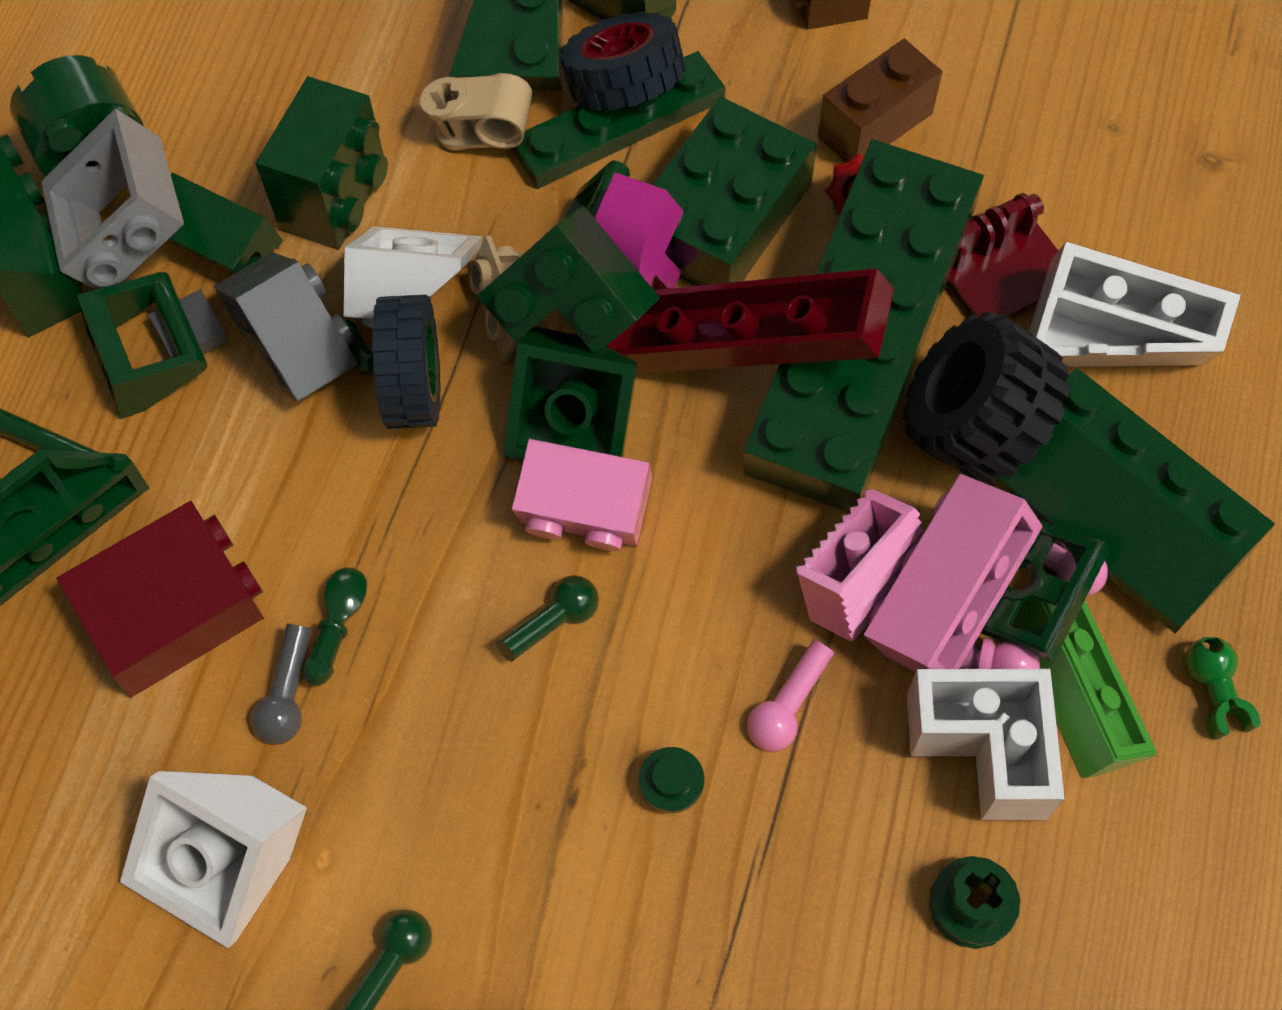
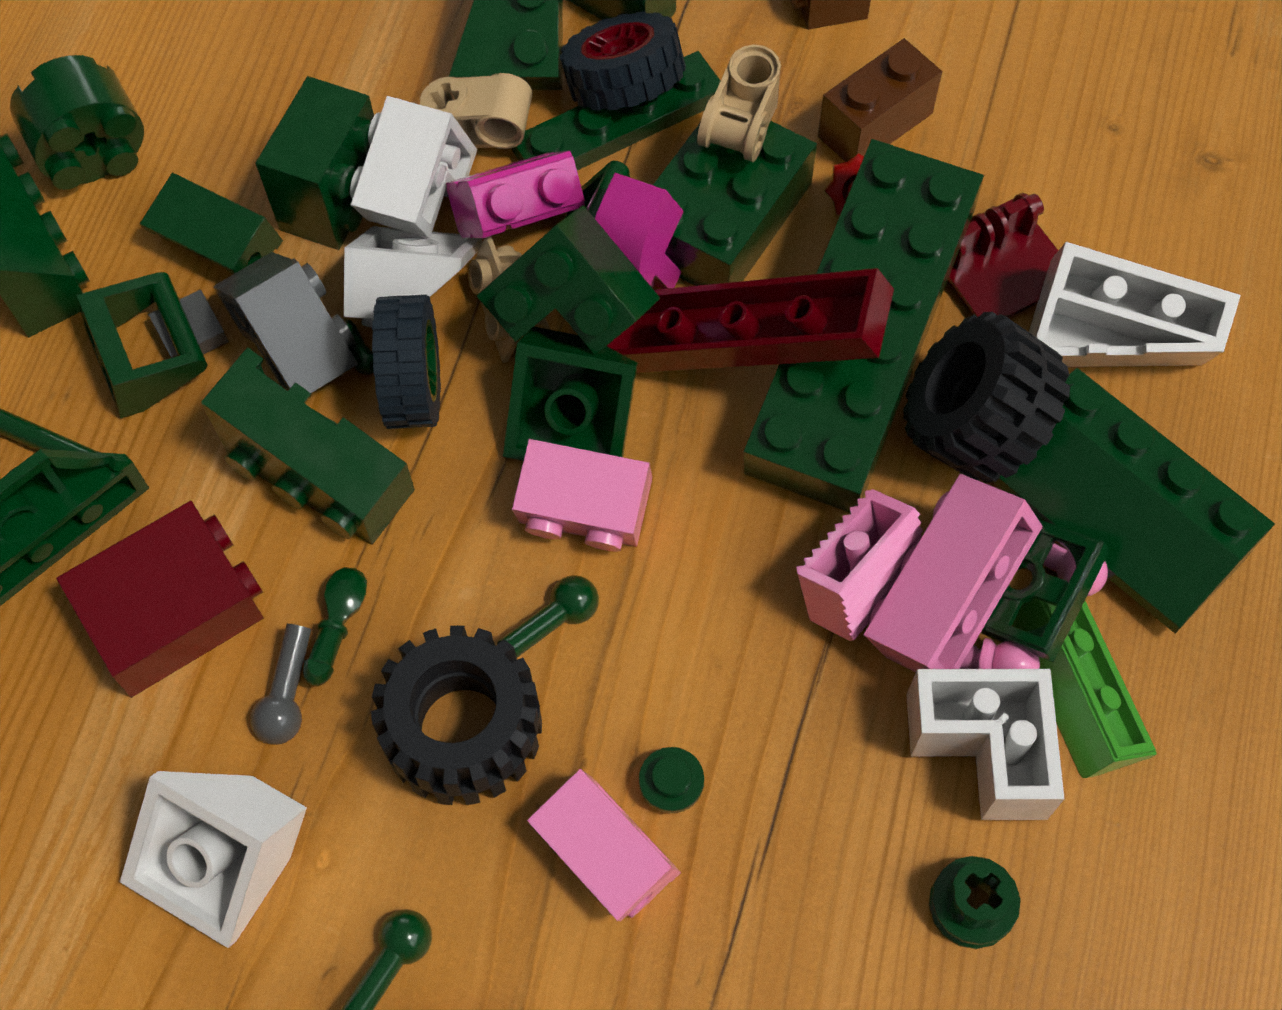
(77, 193): light grey window -> none
(304, 453): none -> dark green wedge
(408, 166): none -> white brick
(445, 667): none -> black tyre
(515, 194): none -> dark pink brick
(603, 846): none -> bright pink hinge
(743, 102): none -> tan piece
(773, 723): bright pink bar -> none
(1215, 670): green arm -> none

